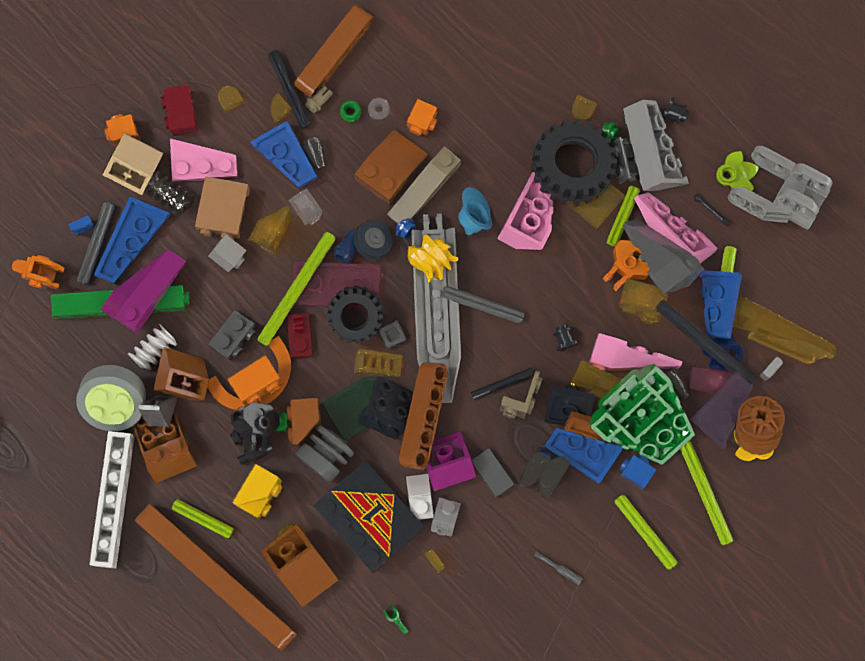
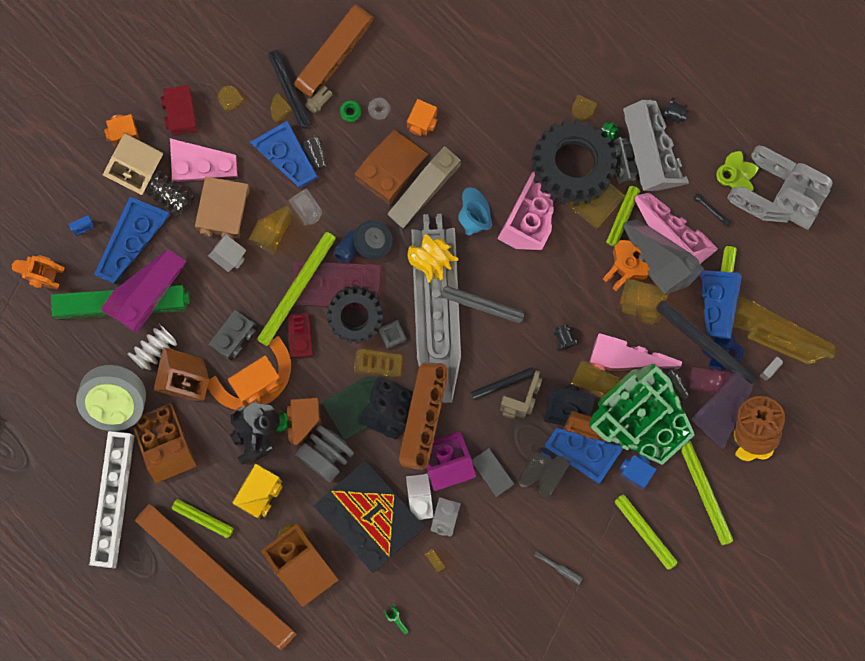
(96, 243): dark grey axle -> none
(158, 410): flat silver slope -> none
(404, 228): blue plate -> none

